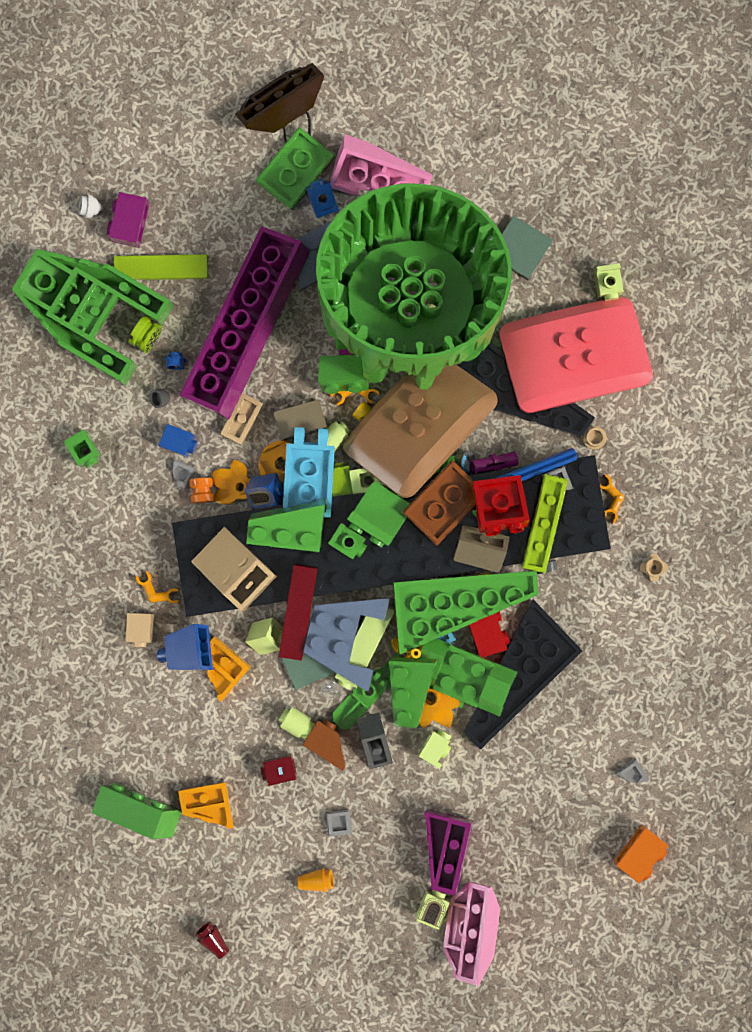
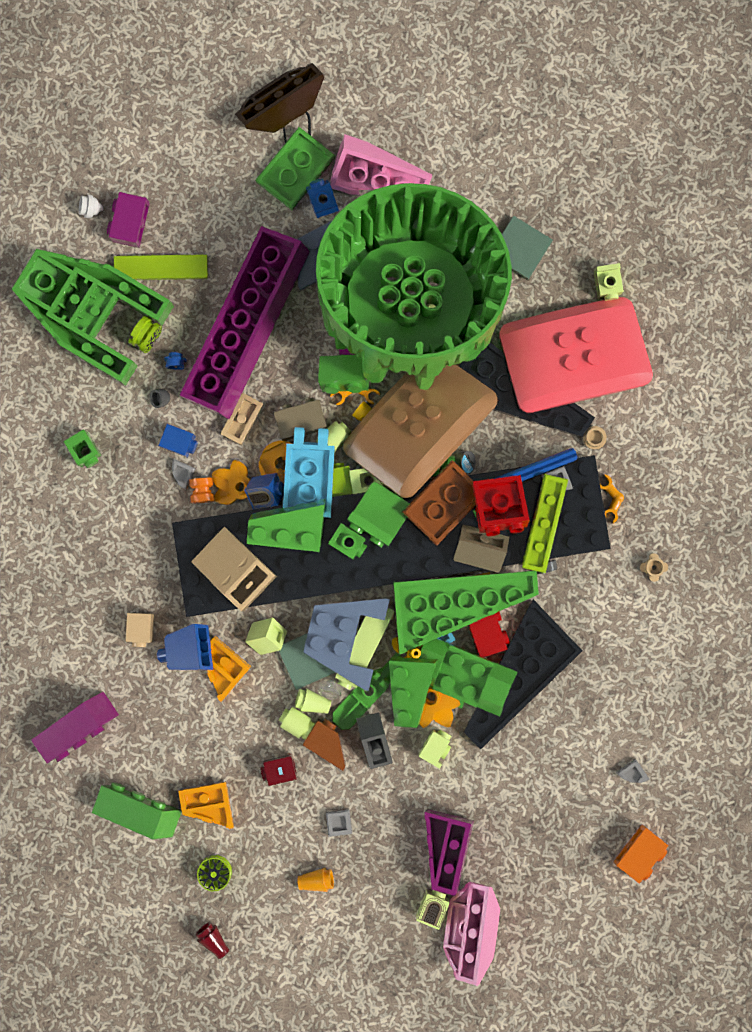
(74, 728): none -> magenta wedge
(153, 596): light orange arm -> none
(214, 872): none -> lime wheel
(297, 612): dark red tile -> none
(312, 702): none -> yellowish green cone
(493, 462): magenta pin -> none

